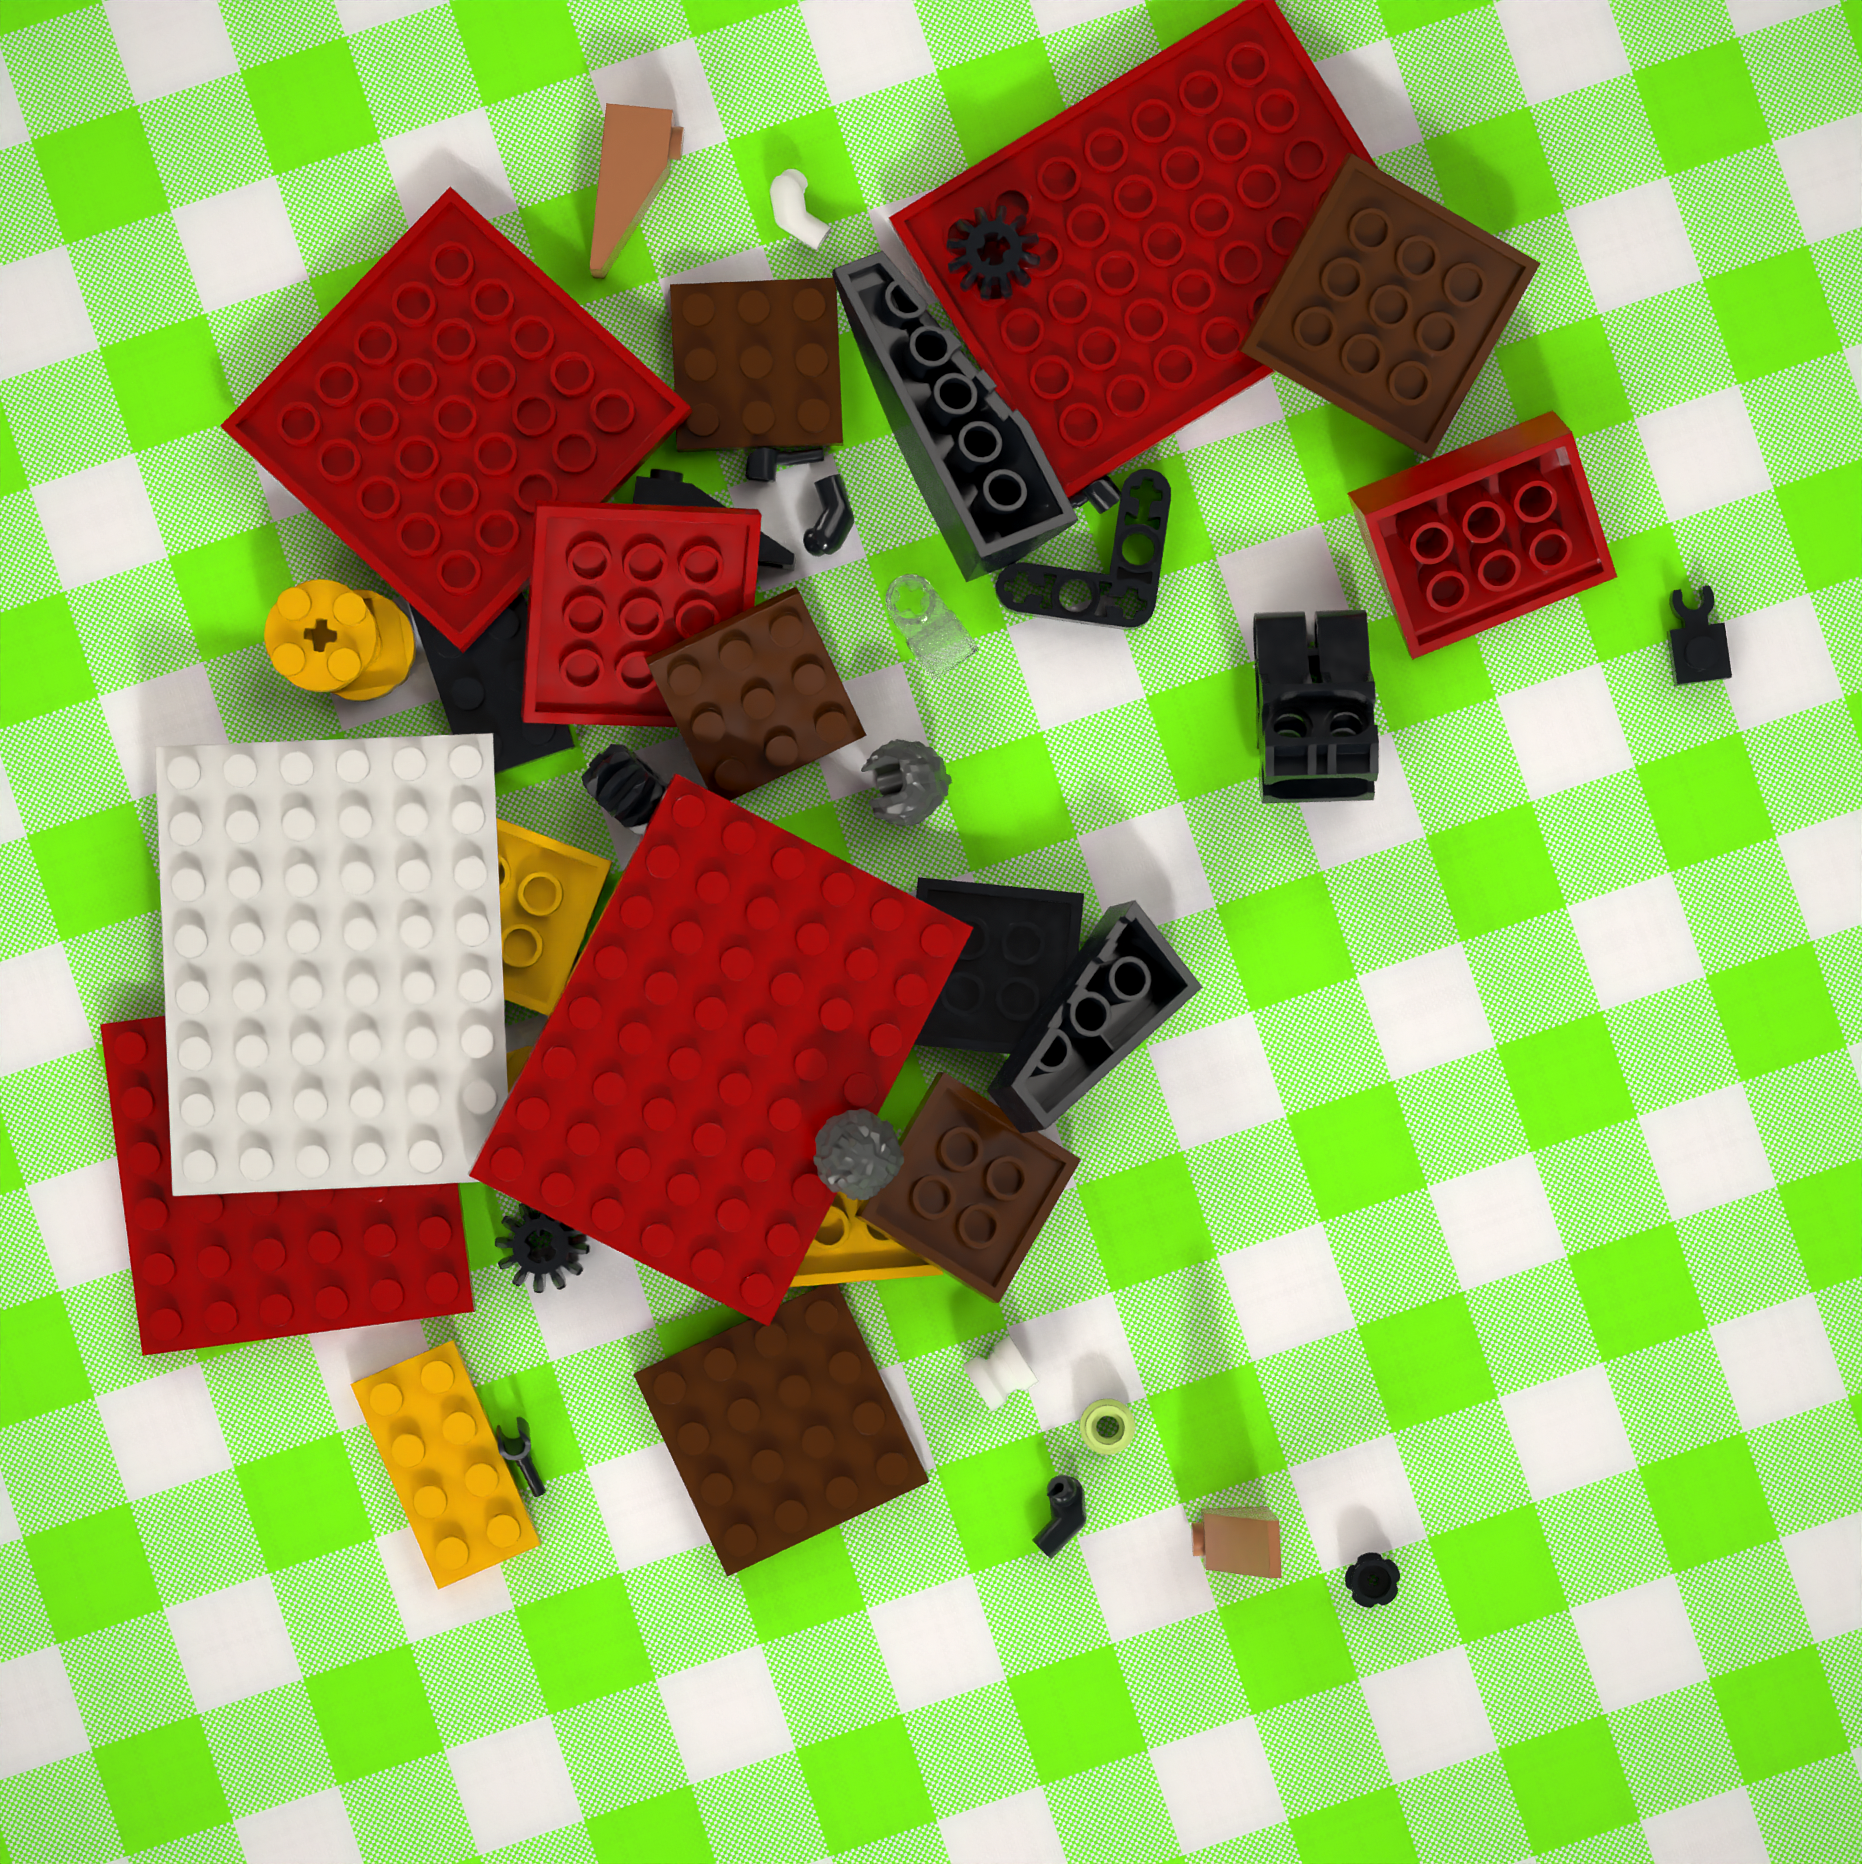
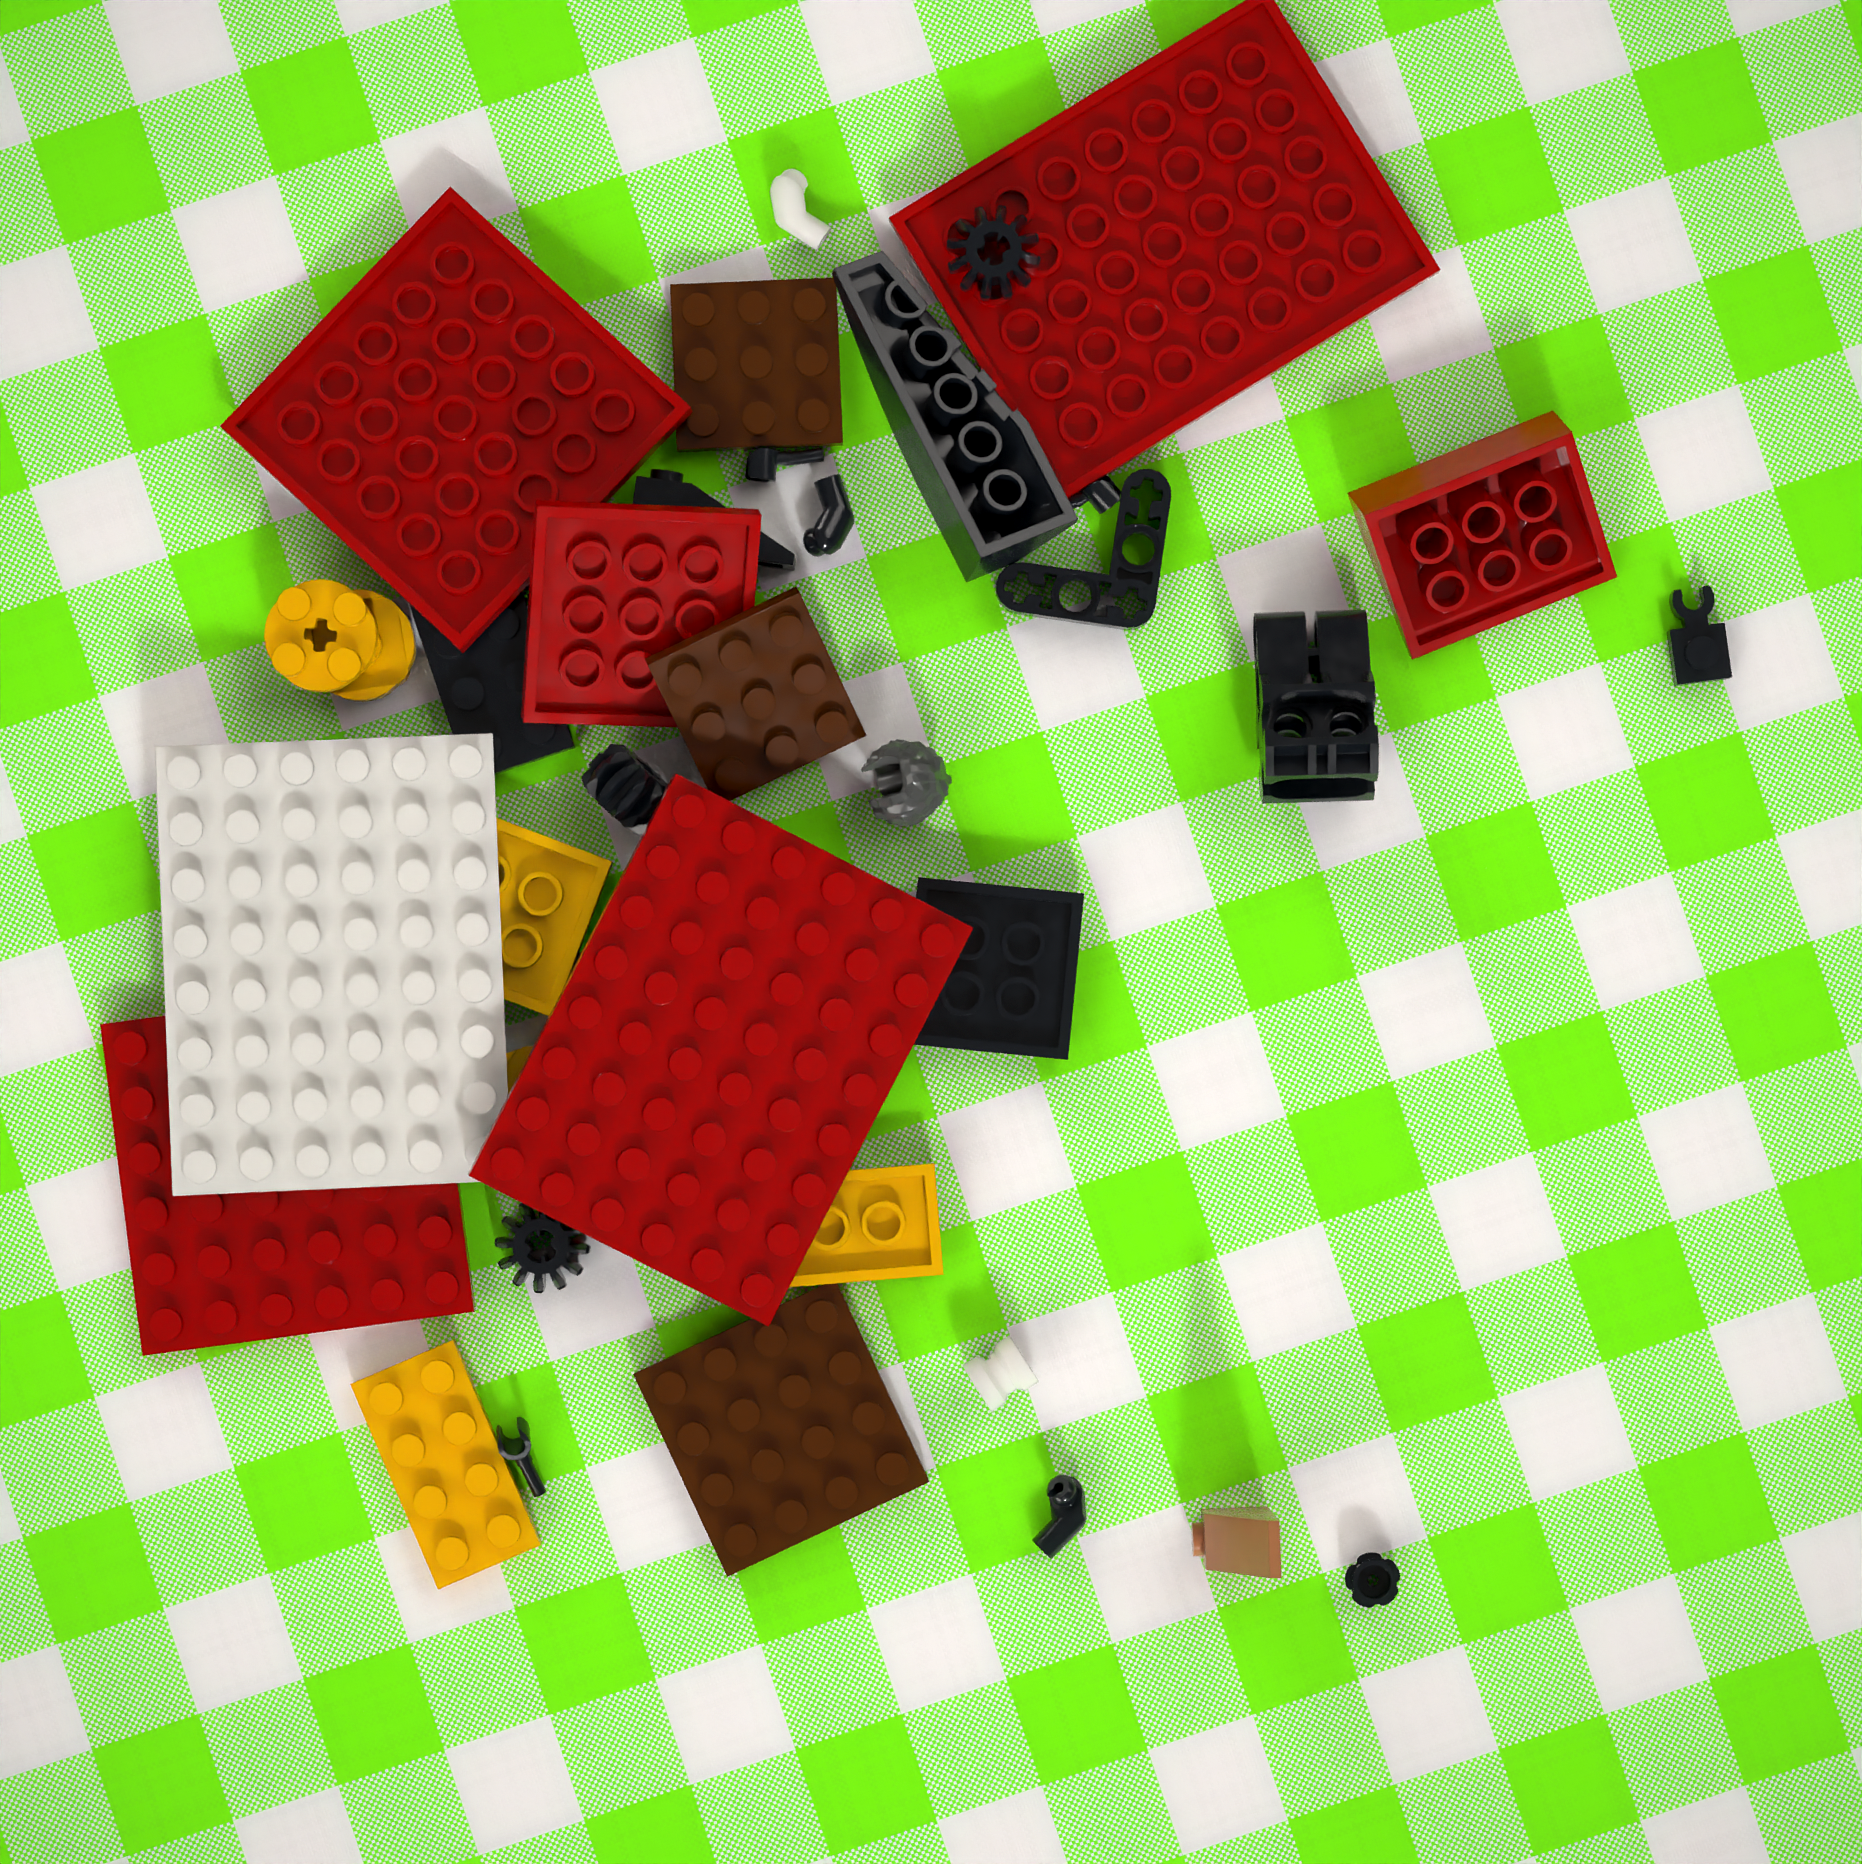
(631, 173): nougat slope -> none
(857, 1154): dark grey piece -> none
(933, 634): clear piece -> none
(969, 1188): reddish brown plate -> none
(1097, 1014): black wedge -> none
(1114, 1443): yellowish green plate -> none
(1388, 305): reddish brown plate -> none

